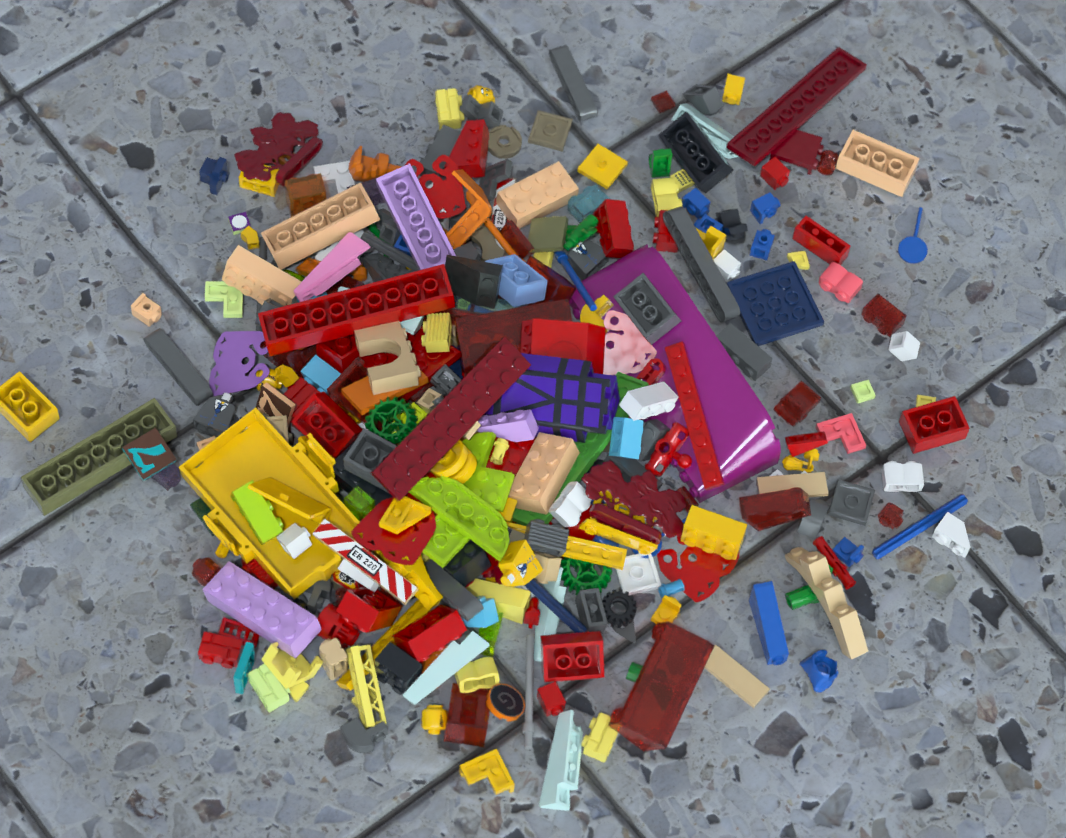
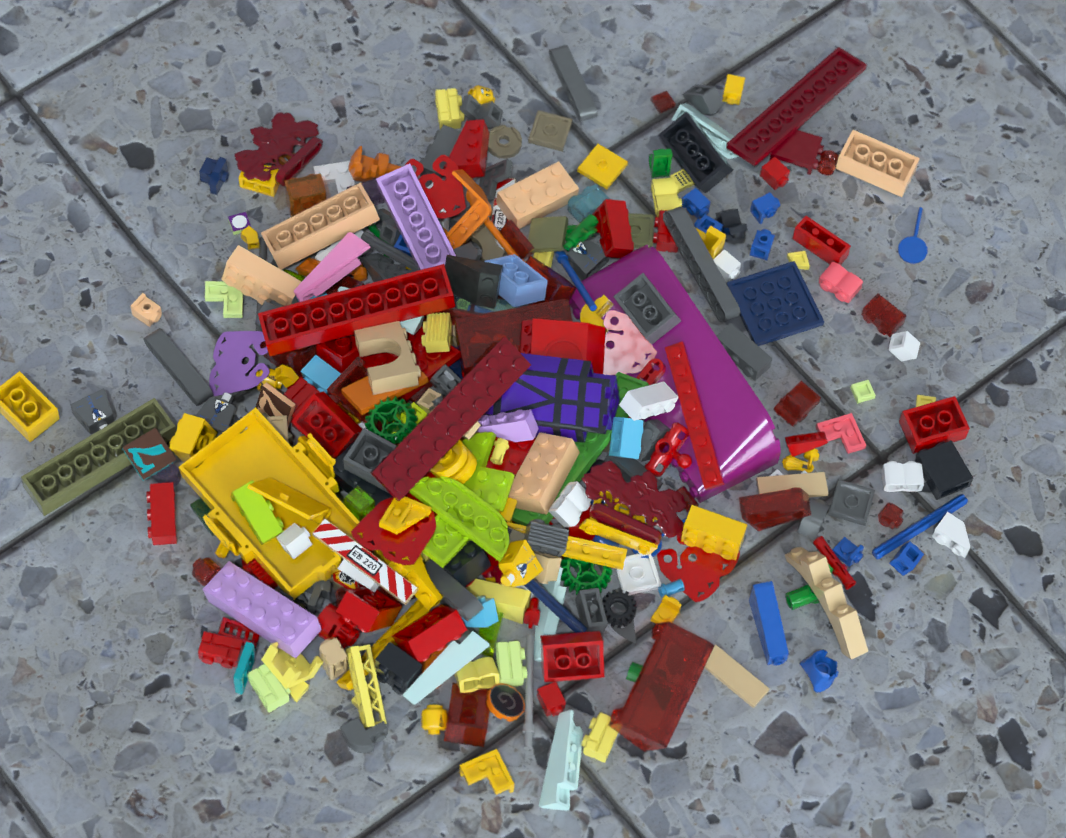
(93, 411): none -> dark grey torso
(162, 513): none -> red brick
(191, 436): none -> yellow brick
(509, 663): none -> yellowish green brick
(641, 229): none -> olive tile
(906, 558): none -> blue brick
(944, 469): none -> black brick

